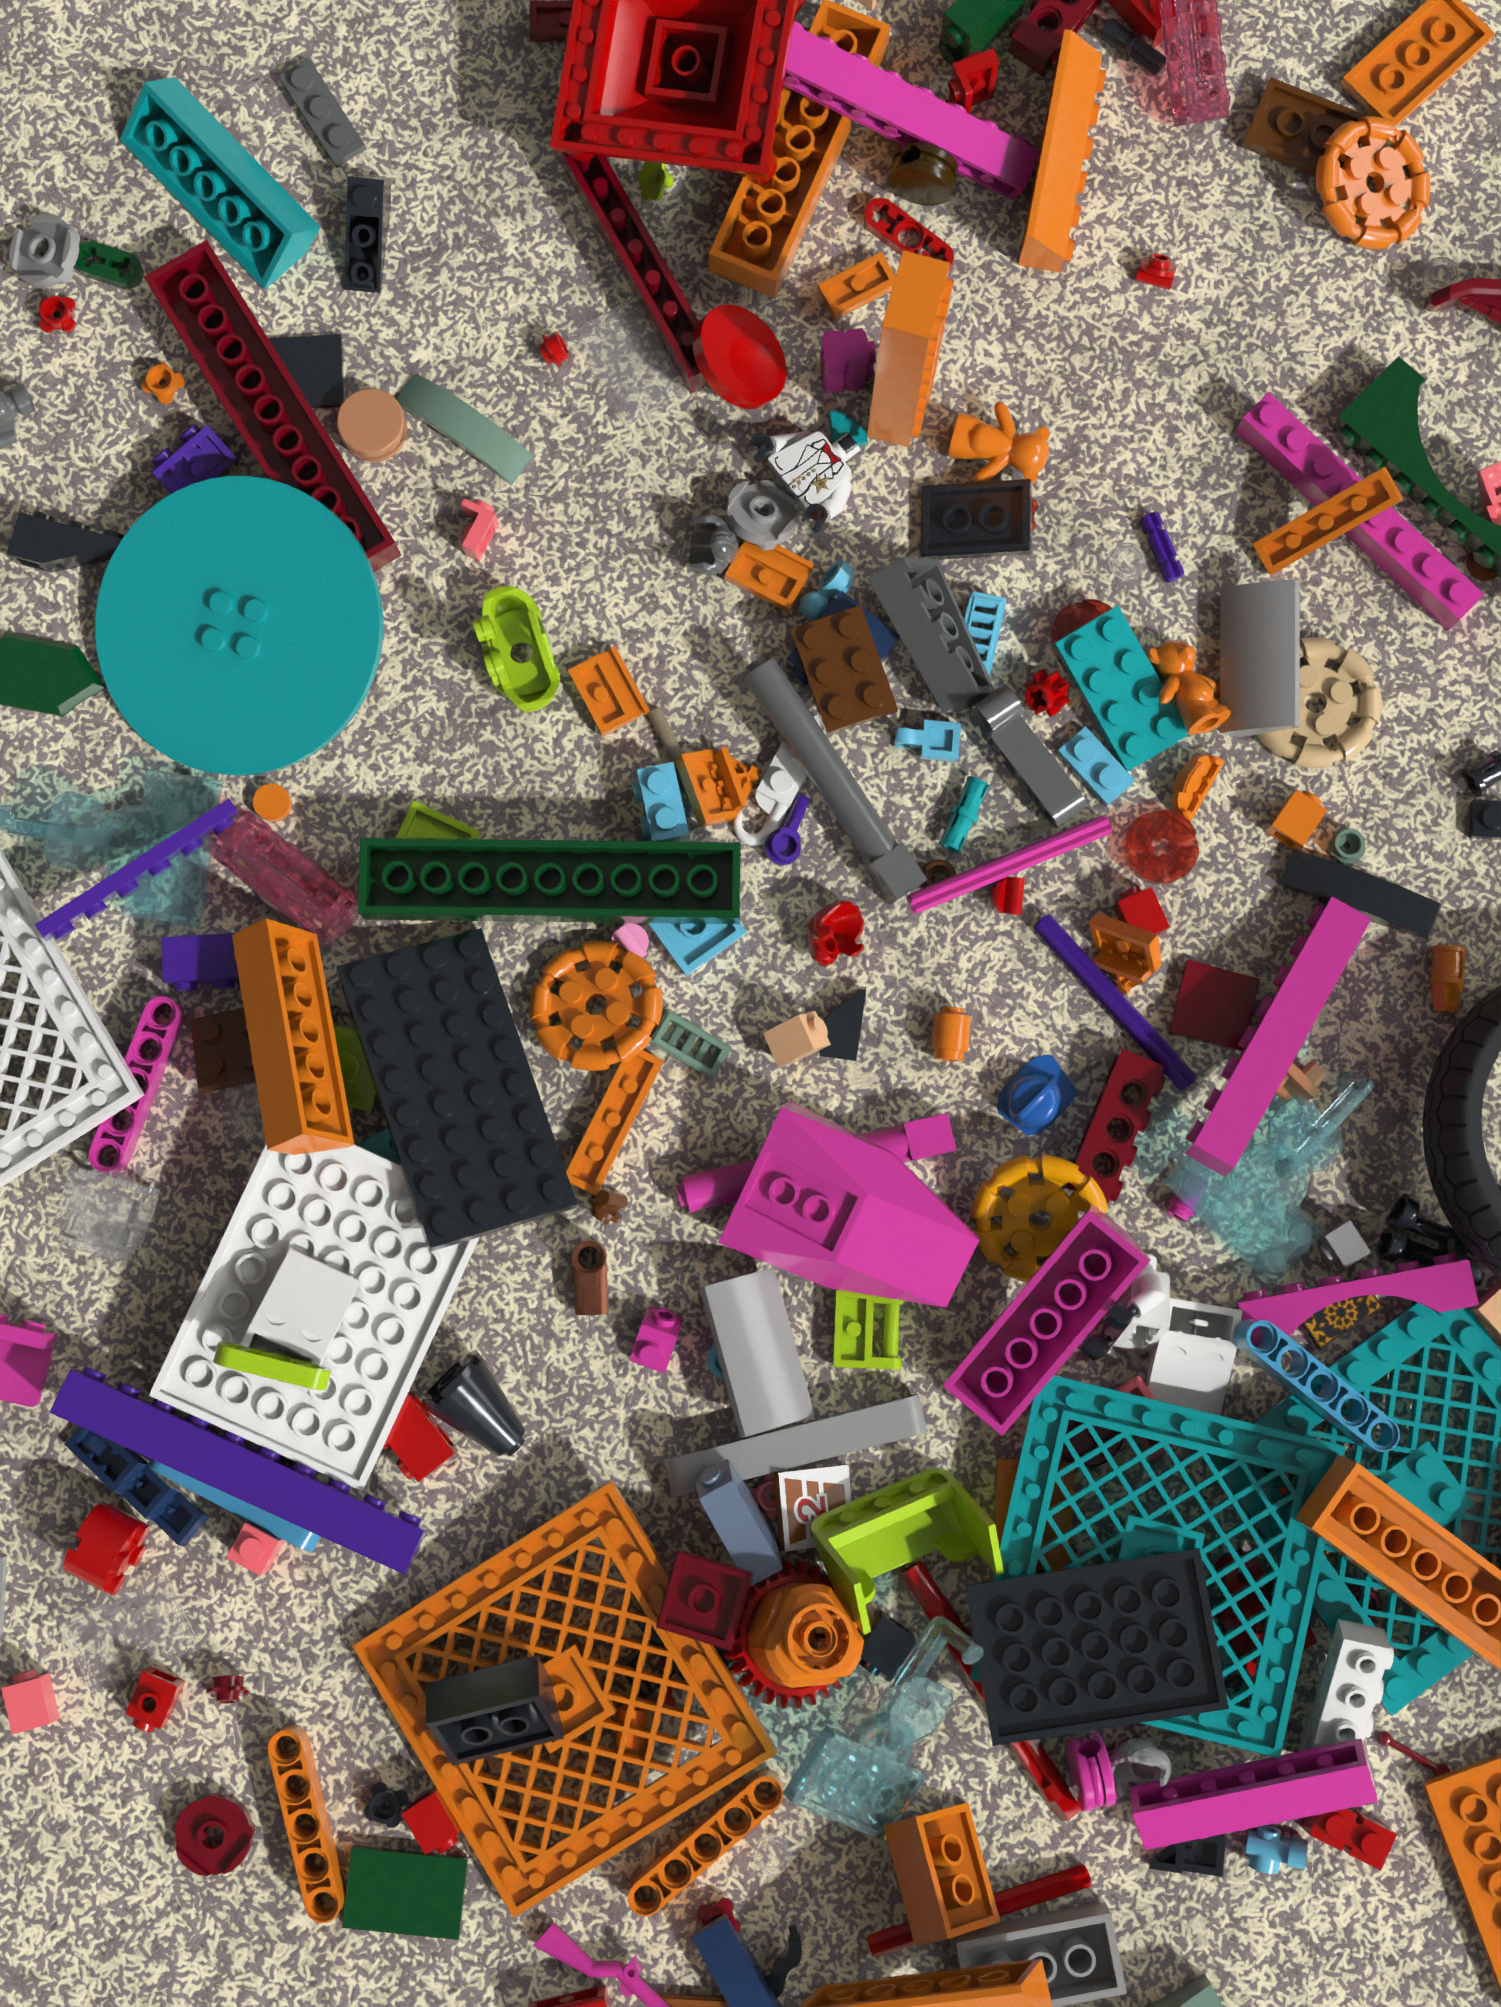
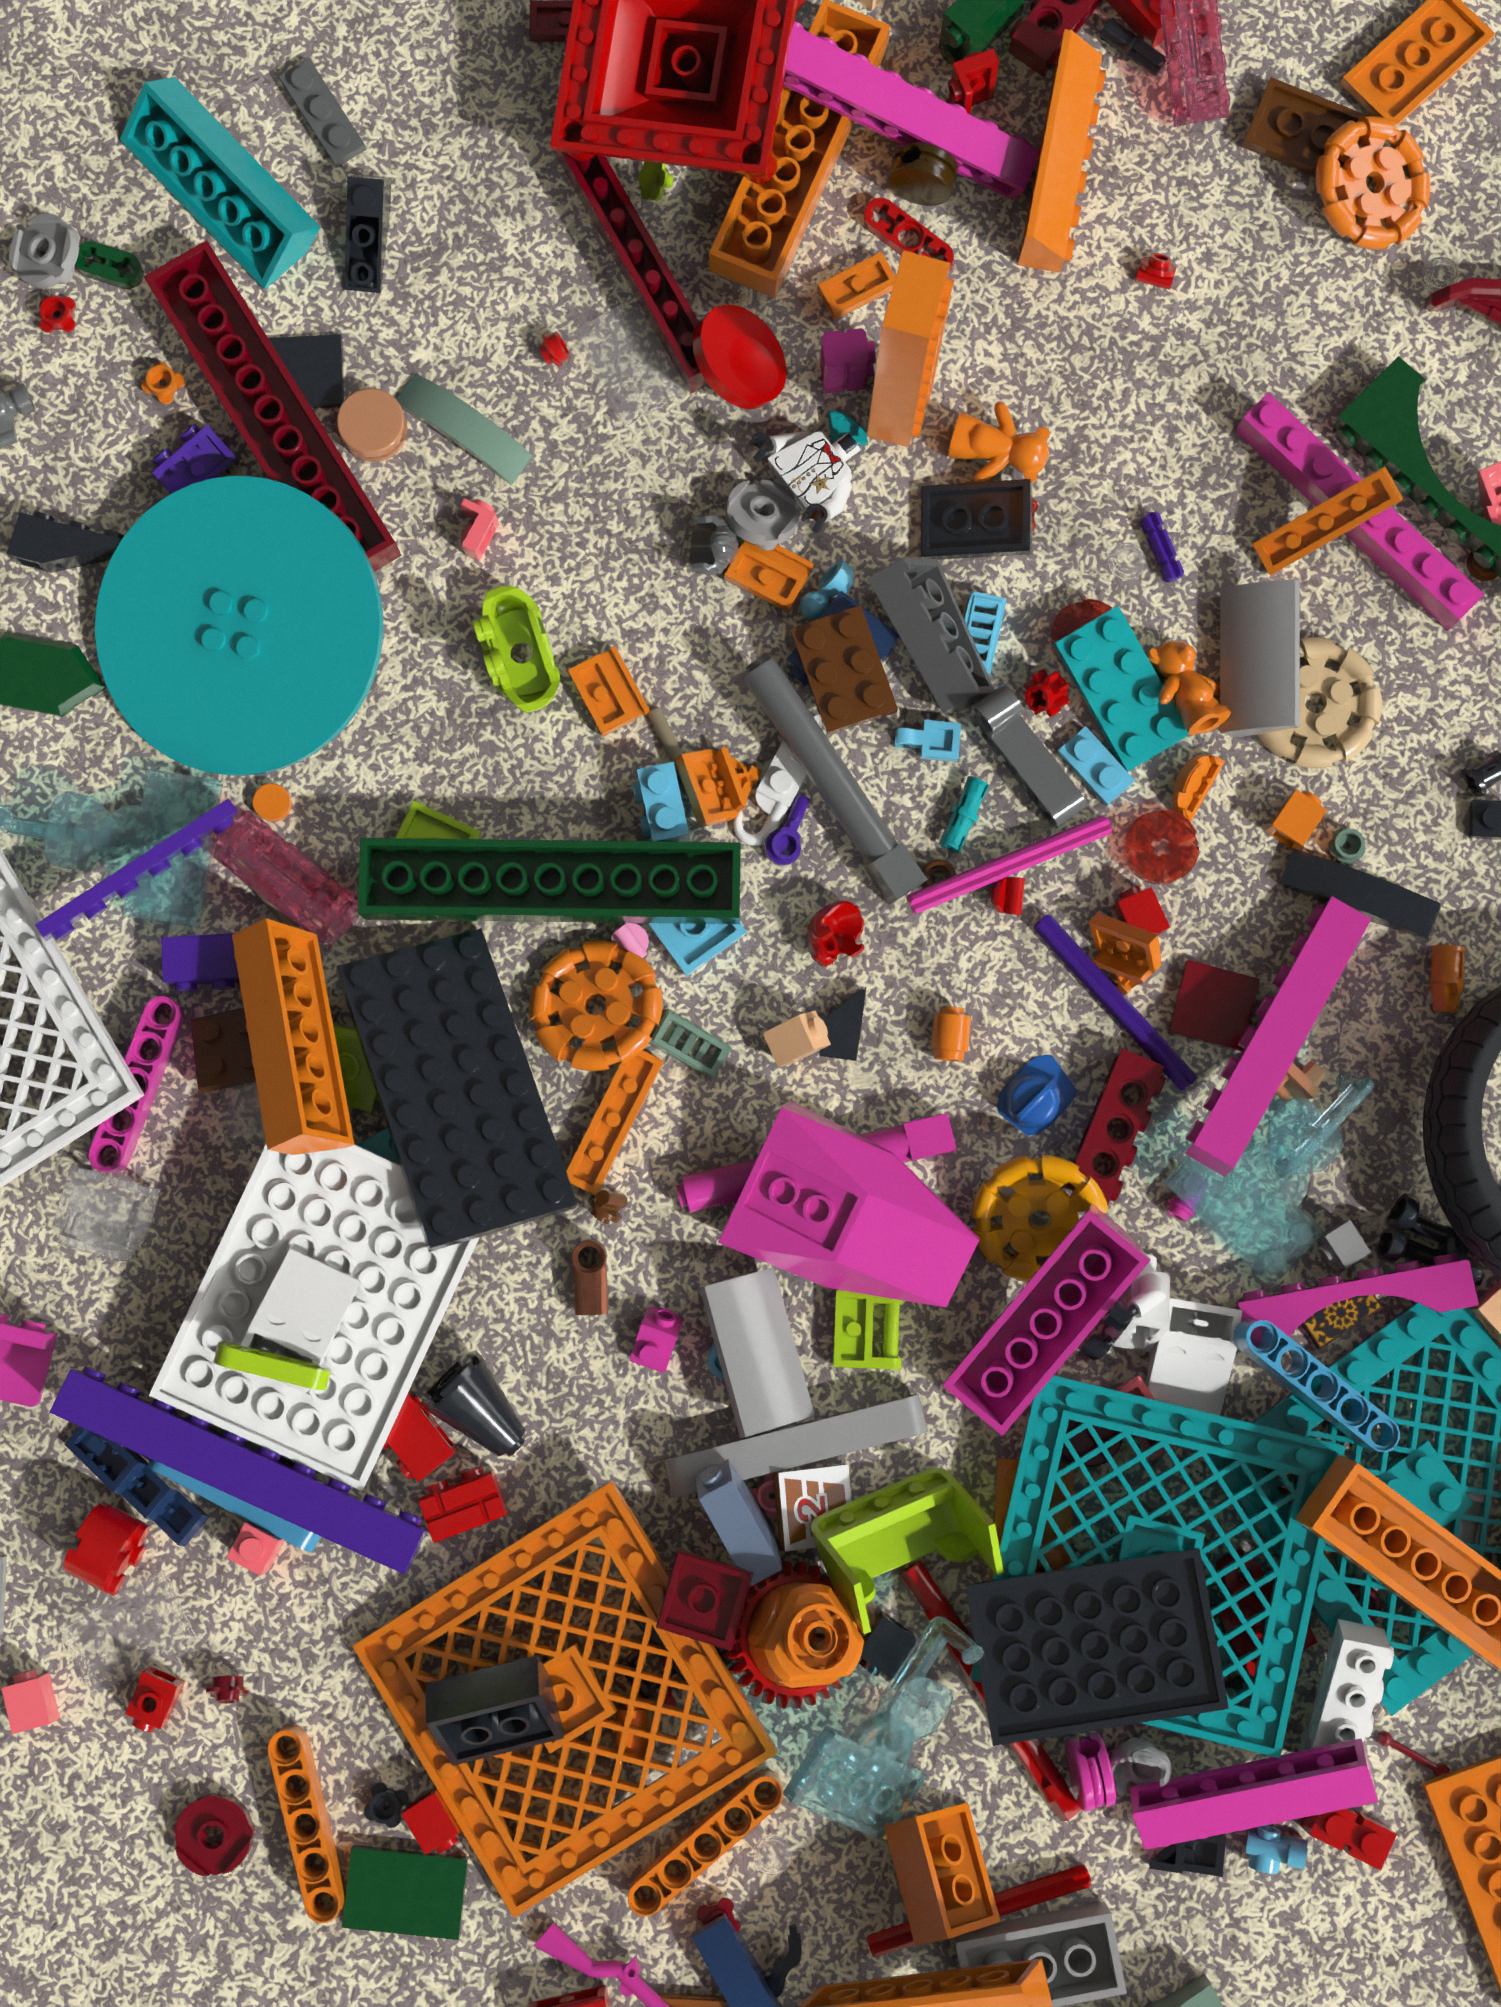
(463, 1504): none -> red brick

